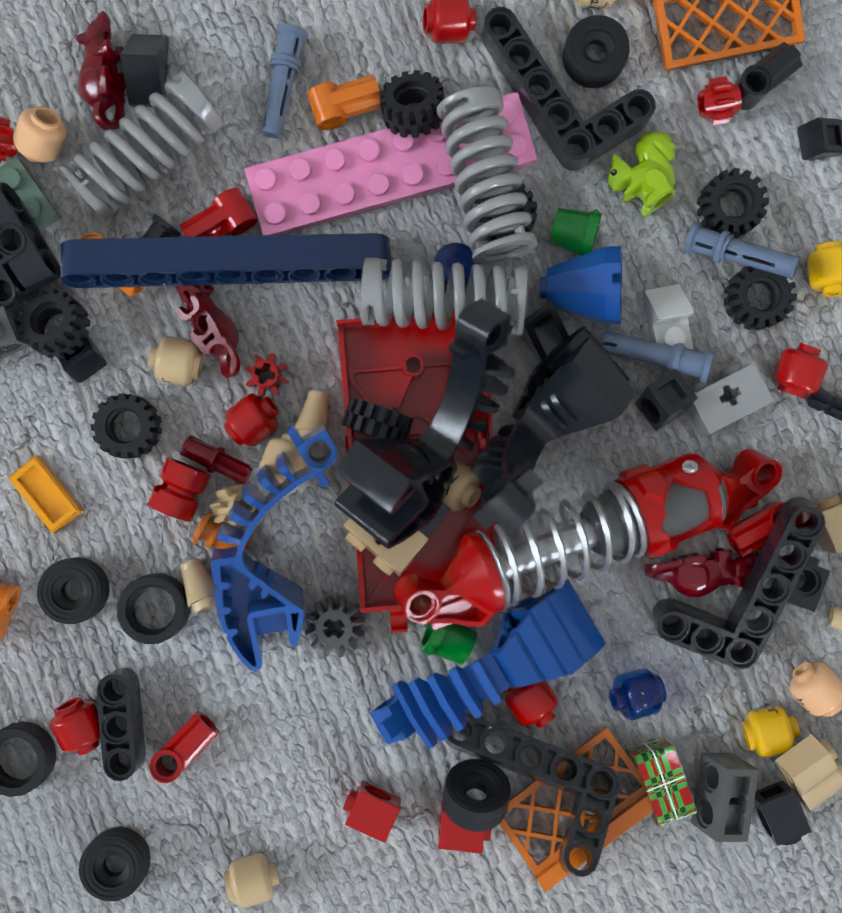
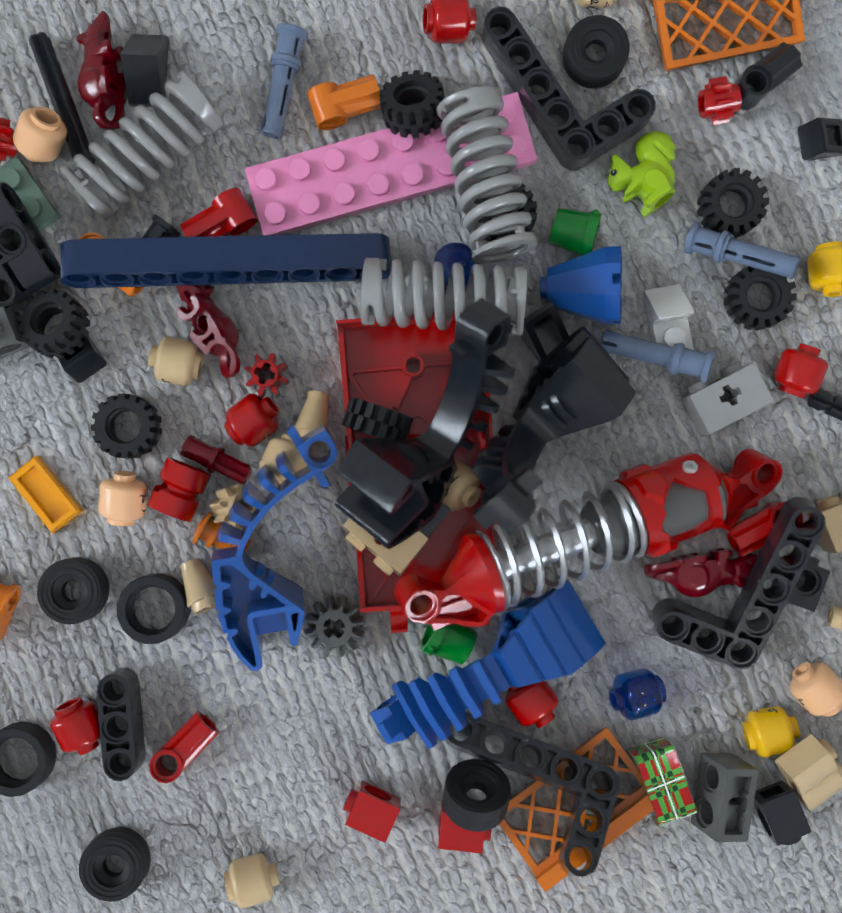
(60, 94): none -> black axle
(122, 499): none -> light nougat head
(666, 400): black brick -> none

